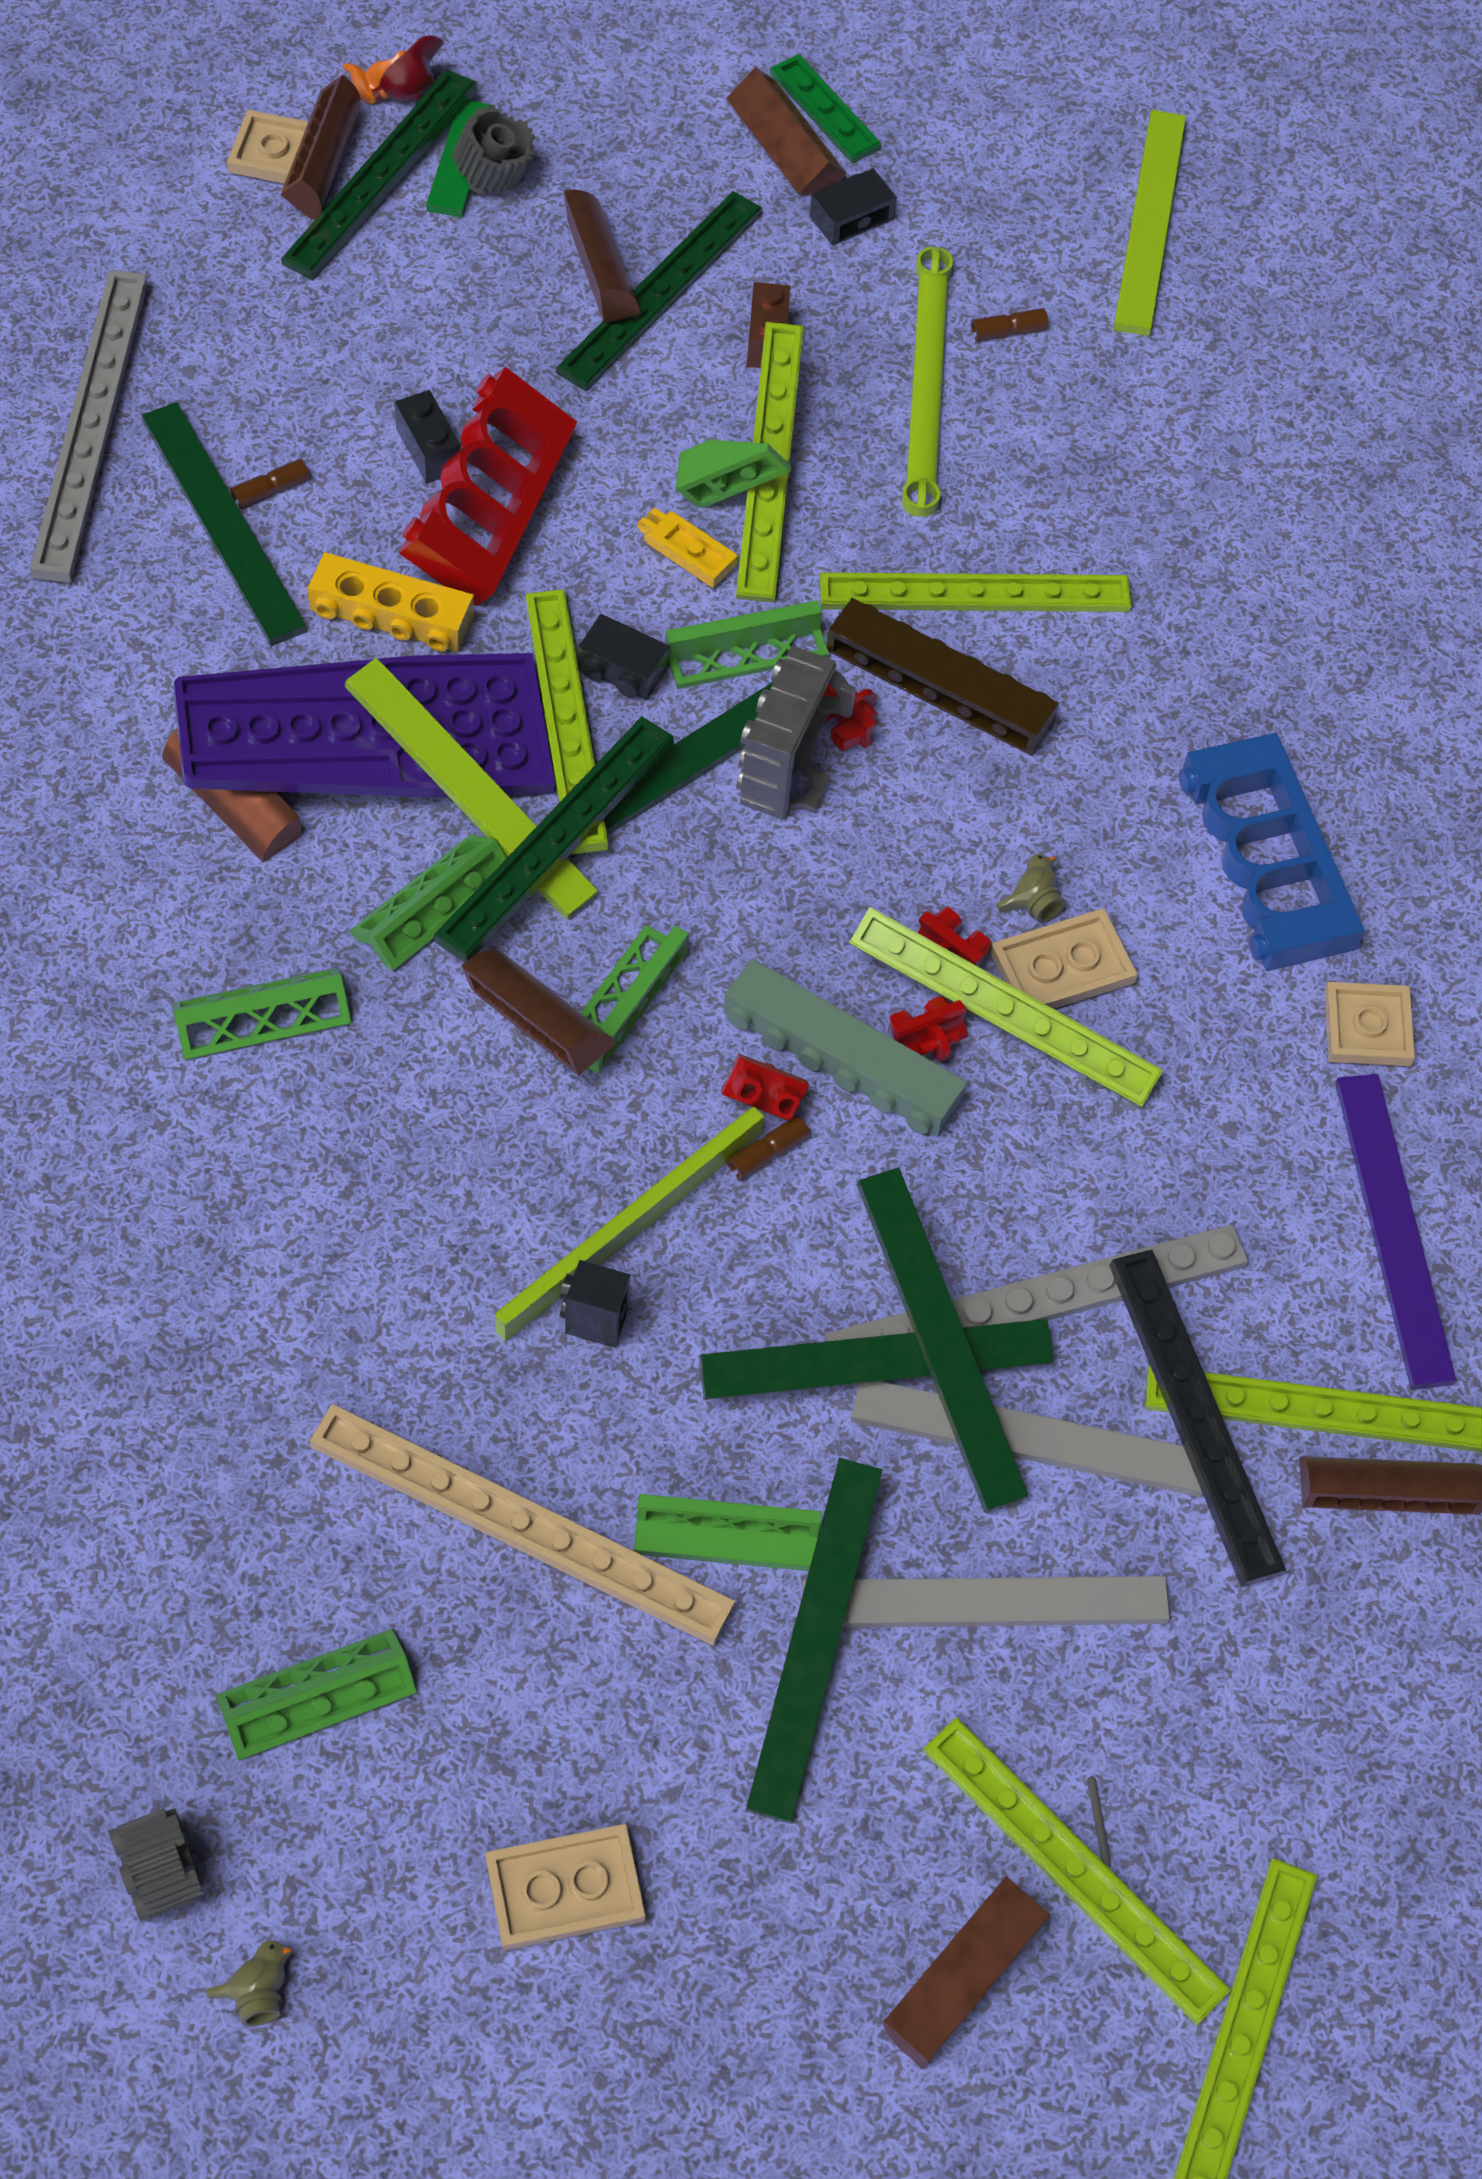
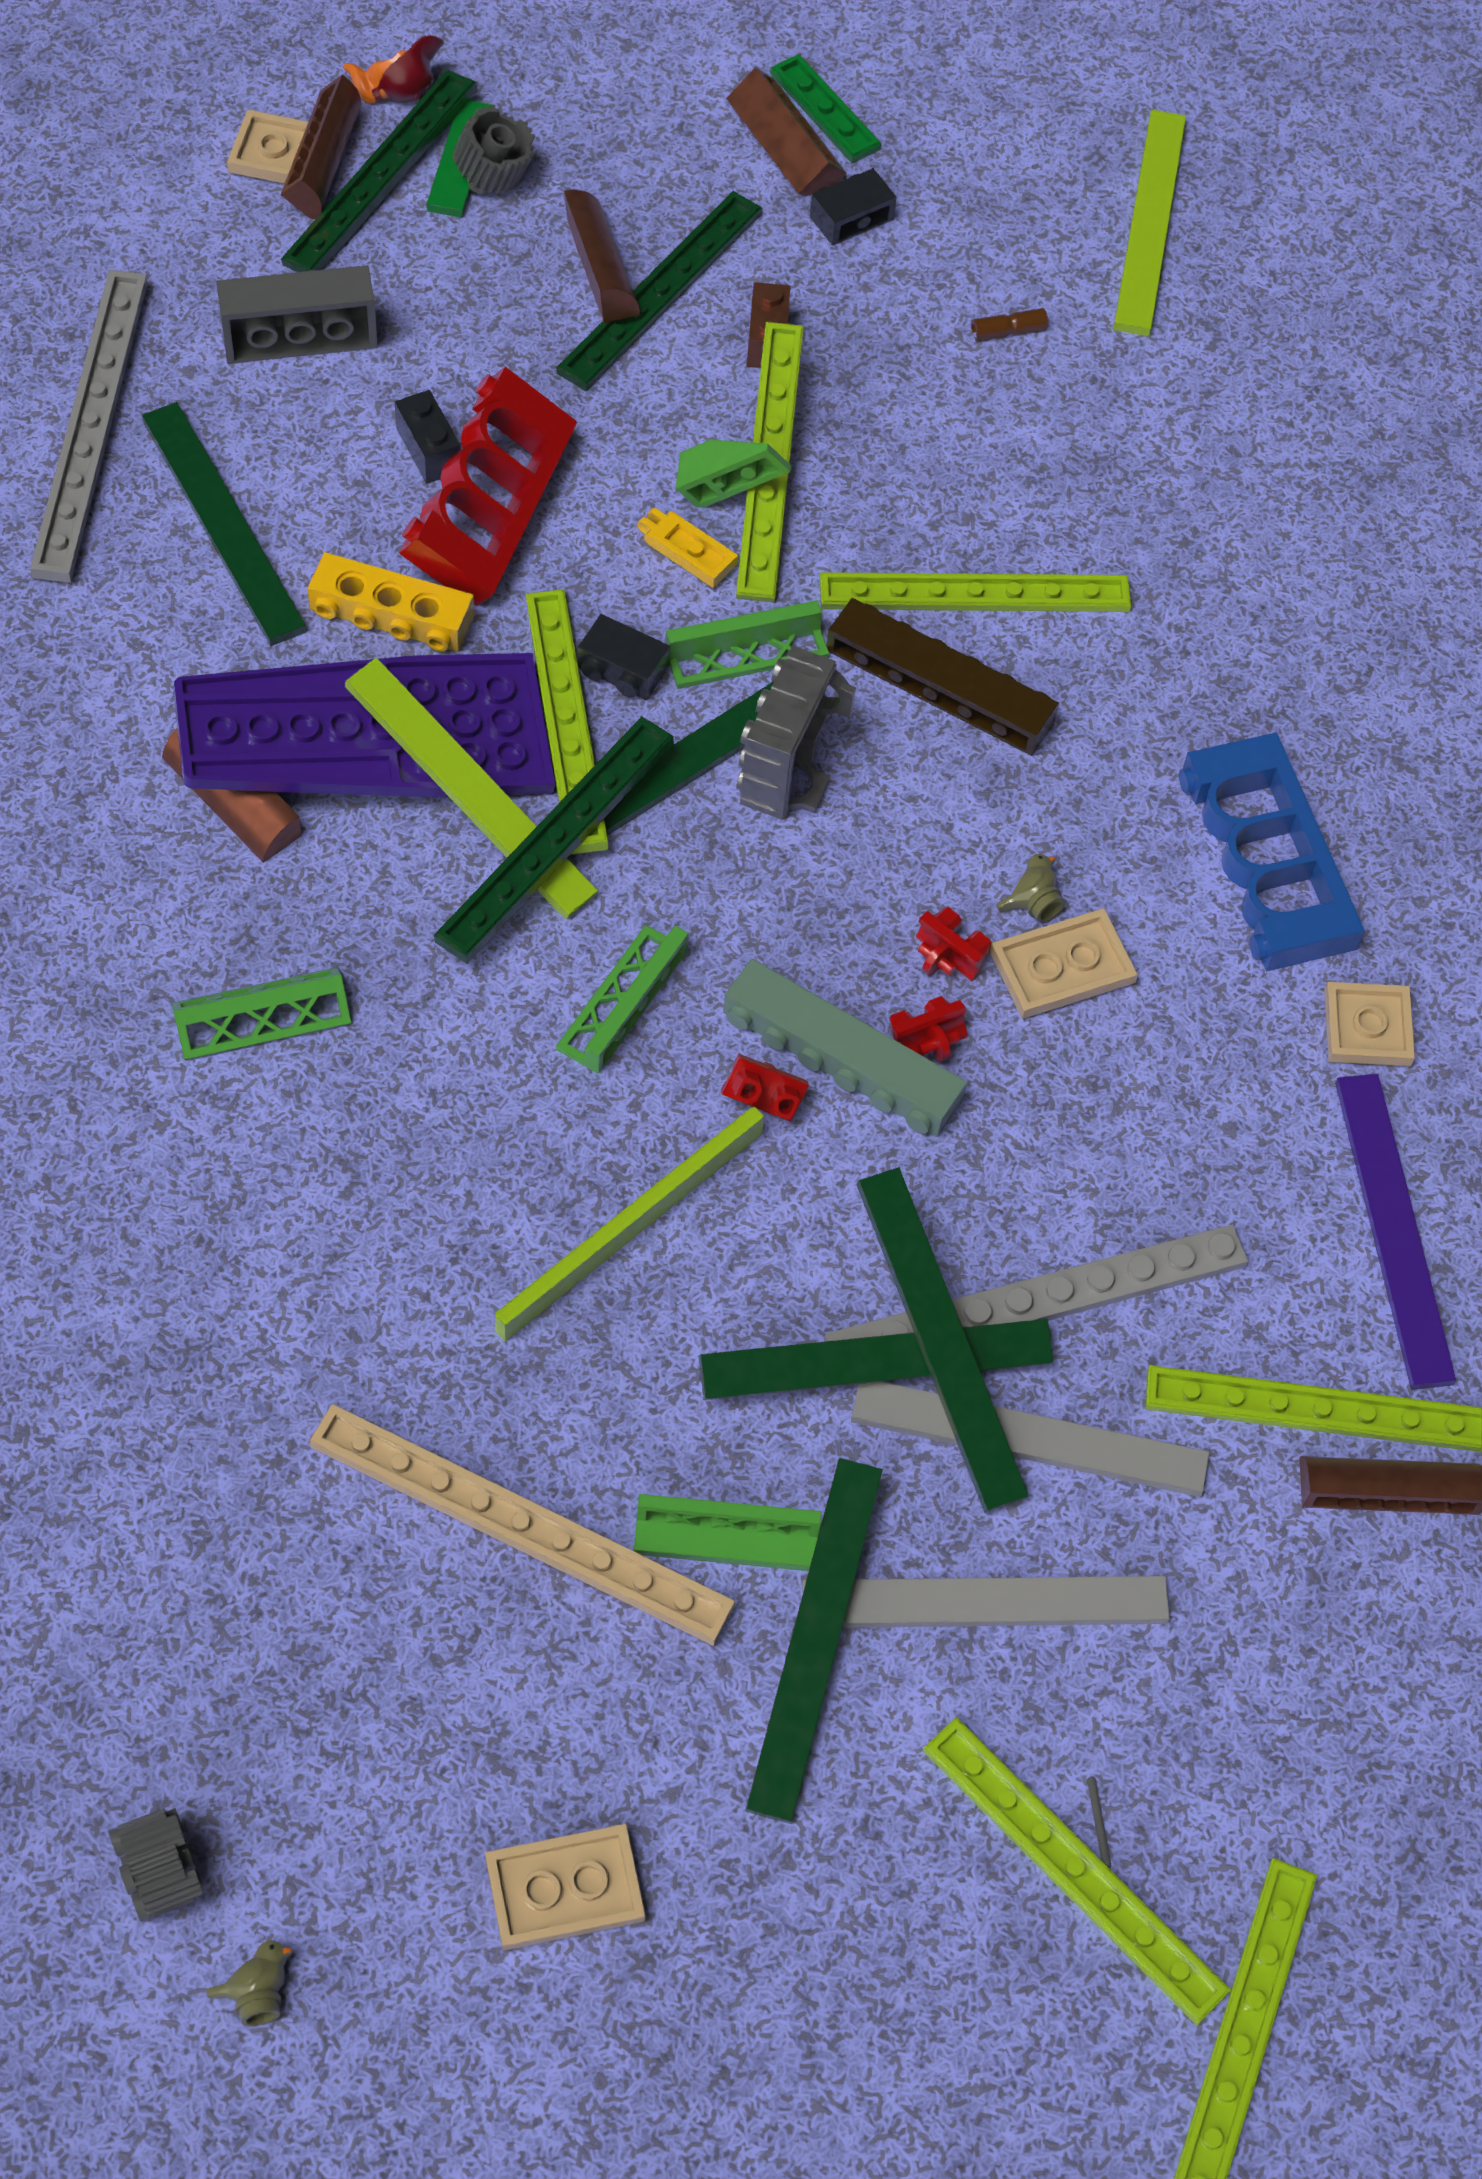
(273, 482): reddish brown piece -> none
(297, 314): none -> dark grey brick
(317, 1696): bright green fence -> none
(405, 925): bright green fence -> none
(536, 1010): copper brick -> none
(595, 1303): black brick -> none
(772, 1145): reddish brown piece -> none
(859, 726): red hips -> none
(927, 382): lime piece -> none
(964, 1971): copper brick -> none
(1006, 1007): lime tile -> none
(1197, 1418): black tile -> none

